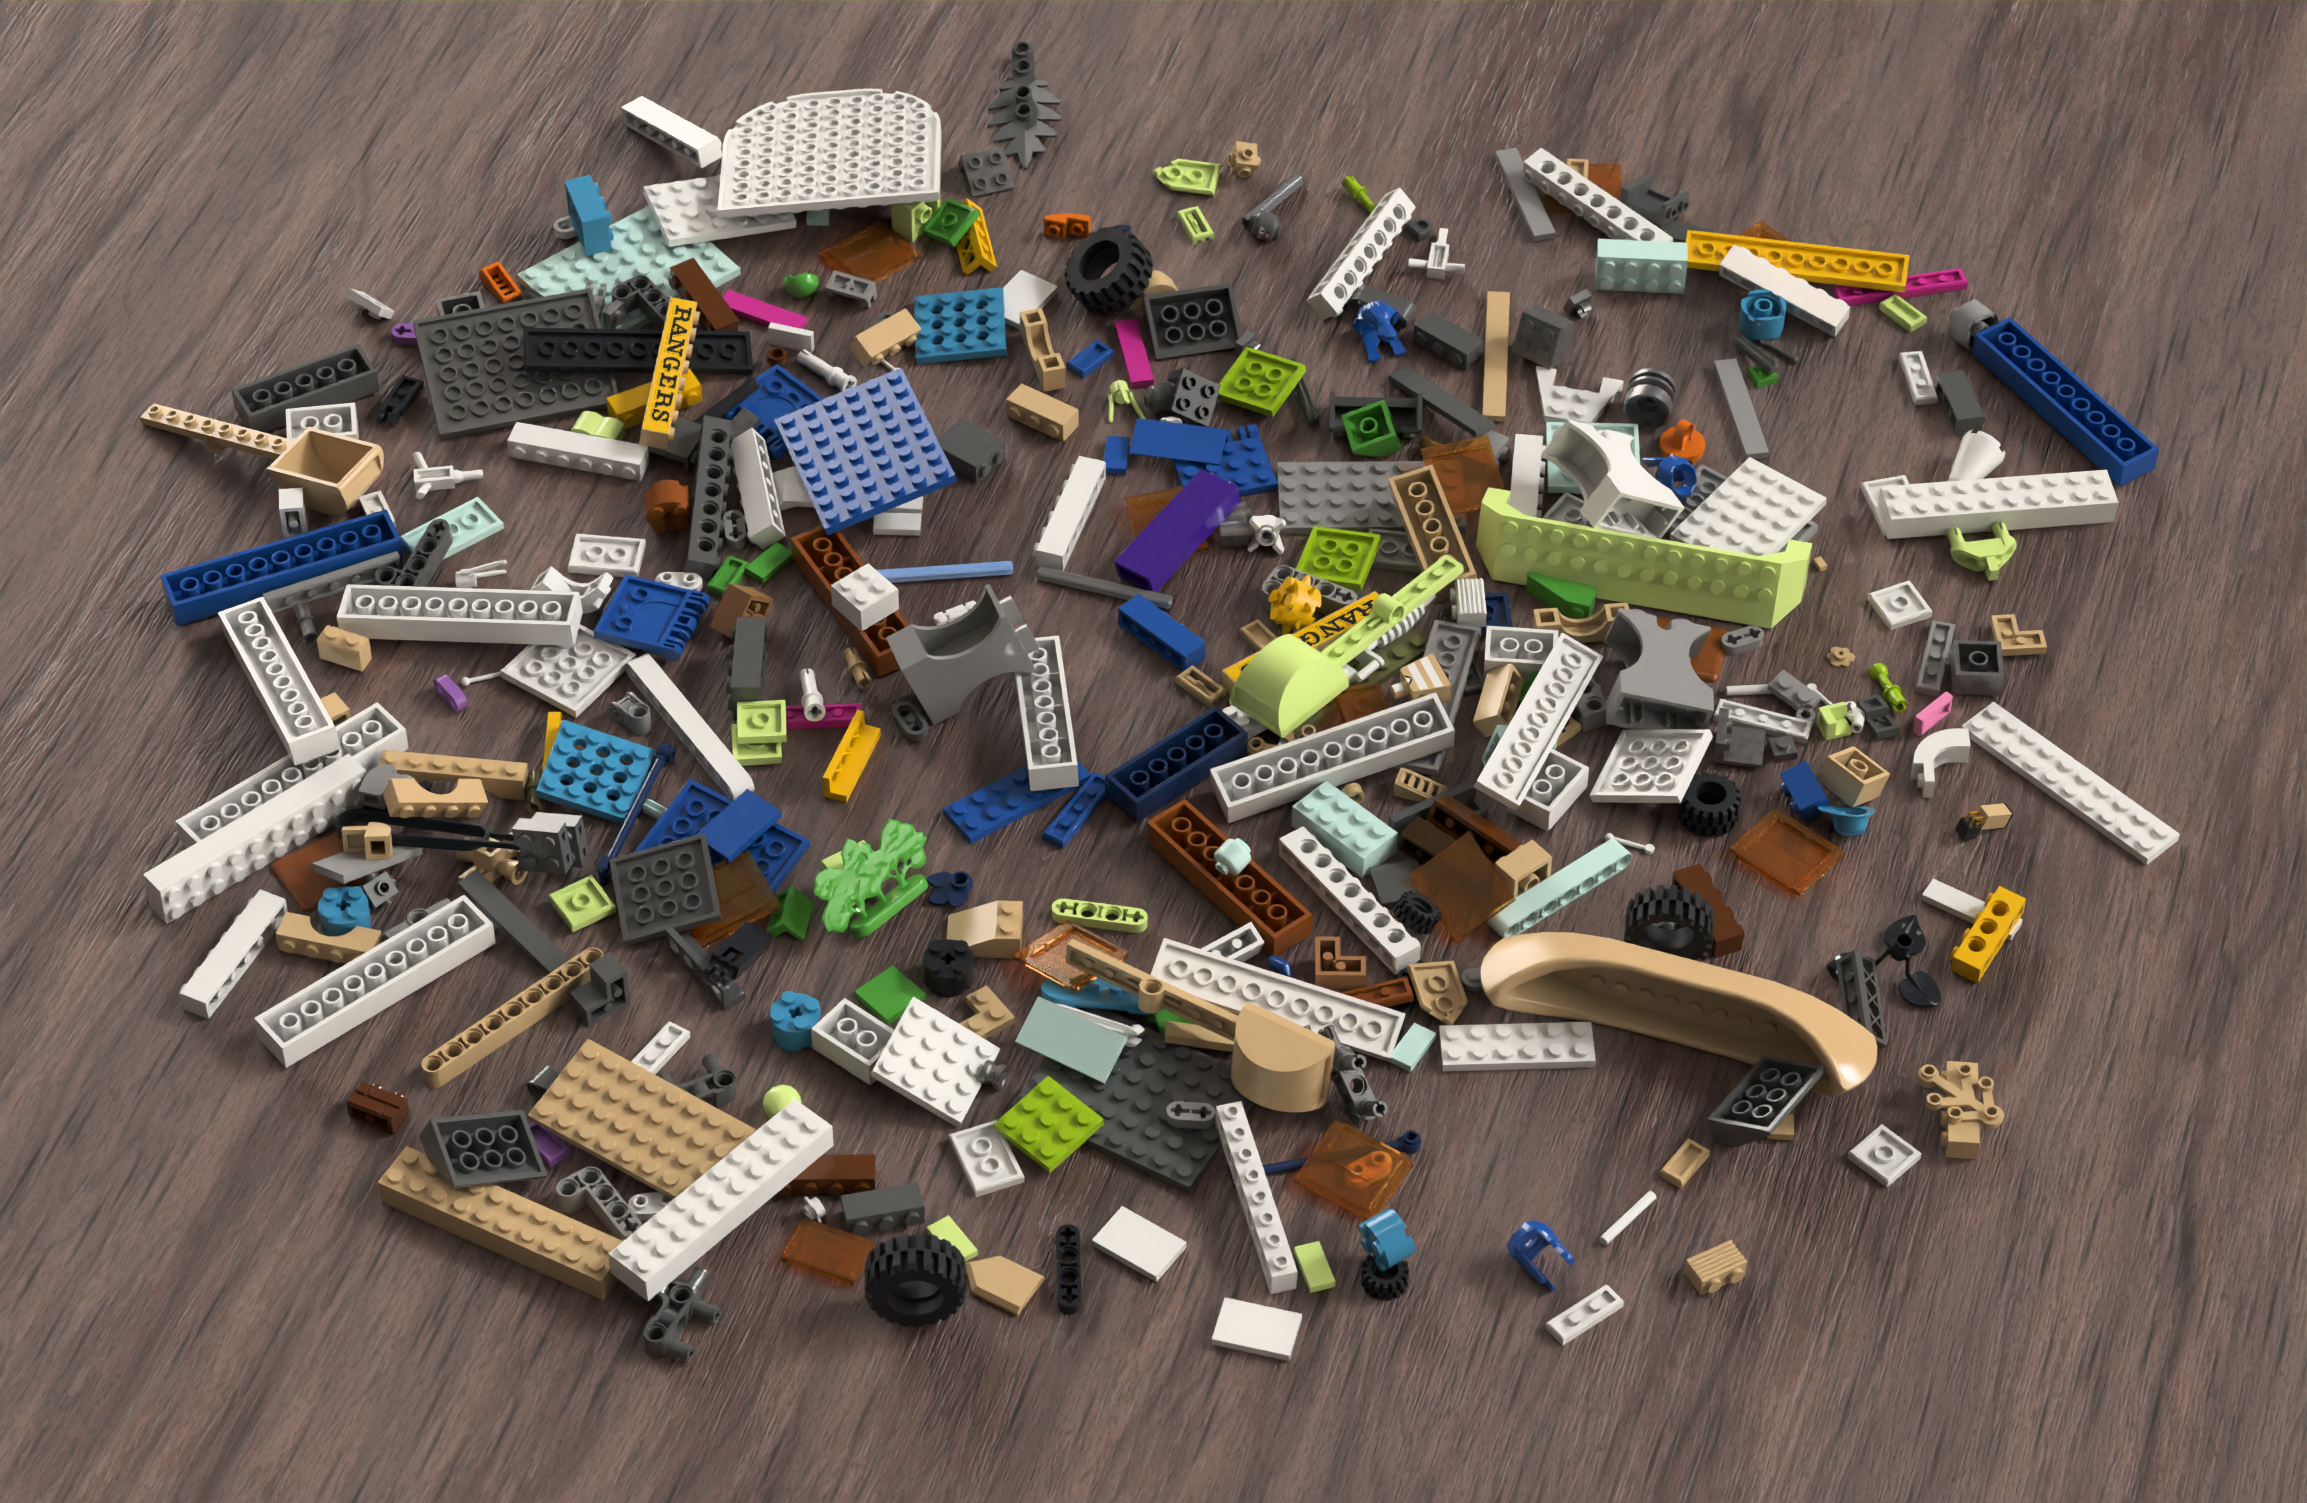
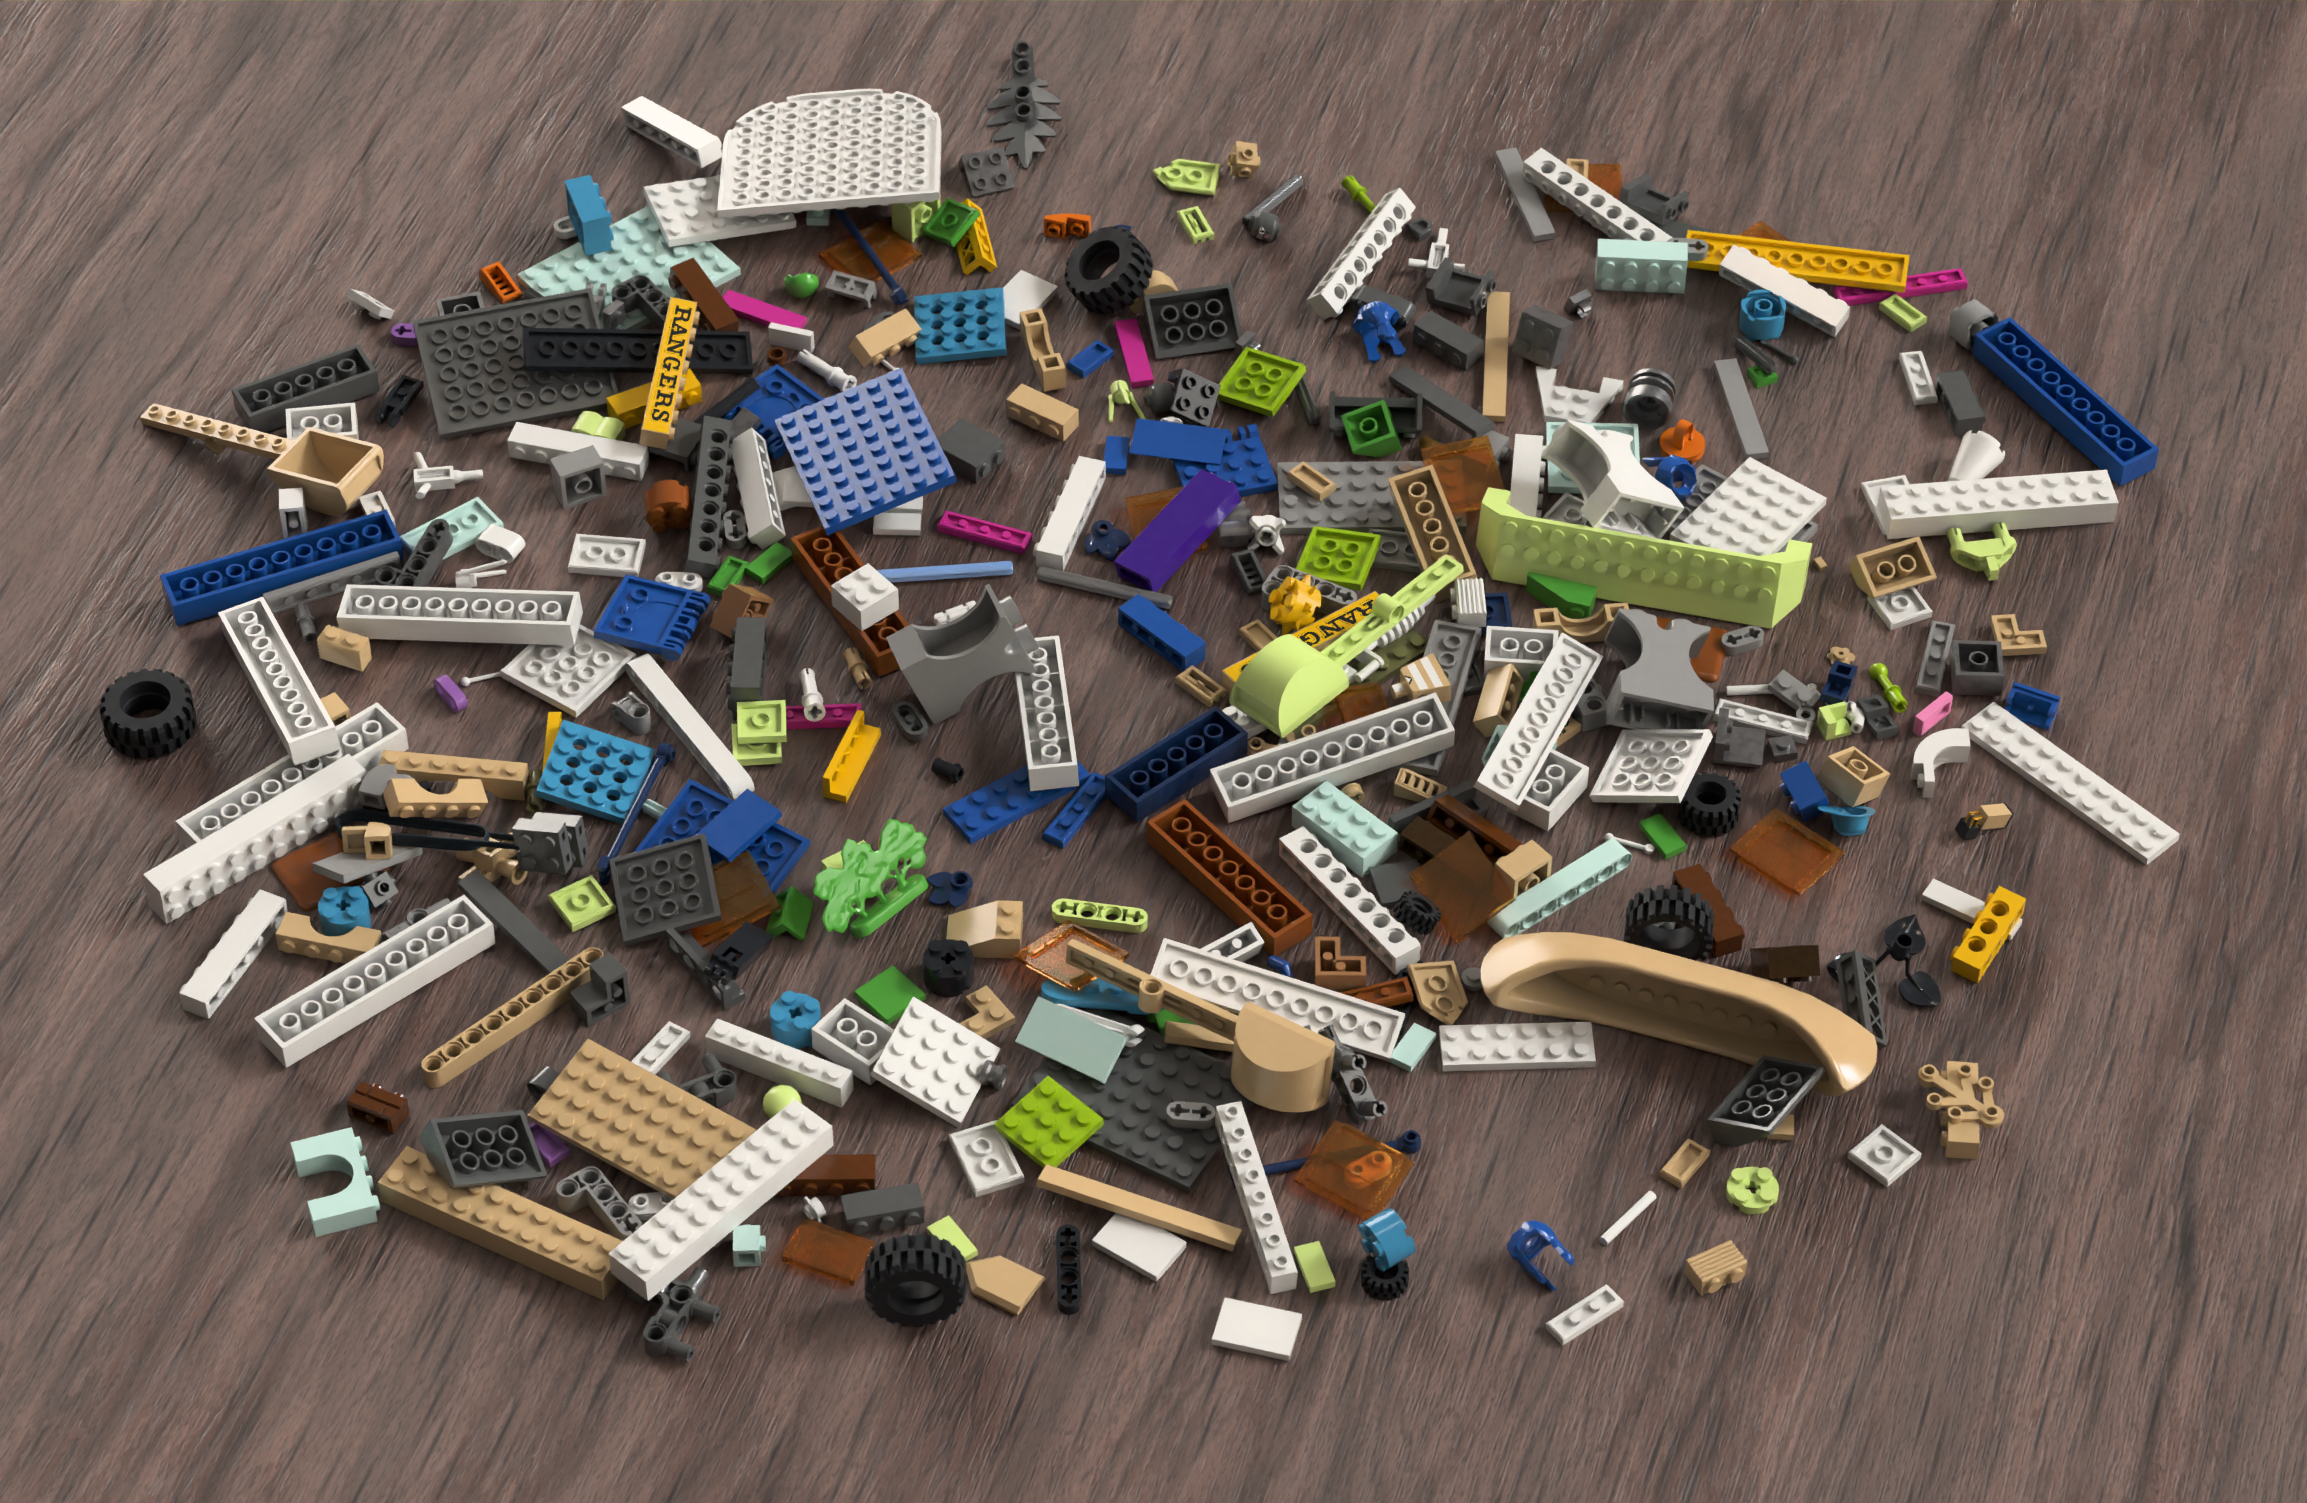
(147, 735): none -> black tyre
(341, 1153): none -> light aqua arch
(500, 543): none -> white beam
(578, 477): none -> light grey brick
(590, 593): white arch -> none
(748, 1245): none -> light aqua brick
(779, 1063): none -> white brick
(898, 295): none -> dark blue hinge
(952, 771): none -> black pin
(984, 532): none -> dark pink tile
(1106, 542): none -> dark blue plate
(1139, 1207): none -> tan tile
(1232, 856): light aqua head -> none
(1247, 556): none -> dark grey slope
(1311, 481): none -> tan tile
(1459, 289): none -> dark grey panel
(1662, 836): none -> bright green tile
(1693, 244): none -> light grey beam
(1752, 1177): none -> yellowish green plate
(1786, 963): none -> dark brown brick
(1839, 683): none -> dark blue brick
(1892, 568): none -> tan slope
(2032, 705): none -> blue hinge

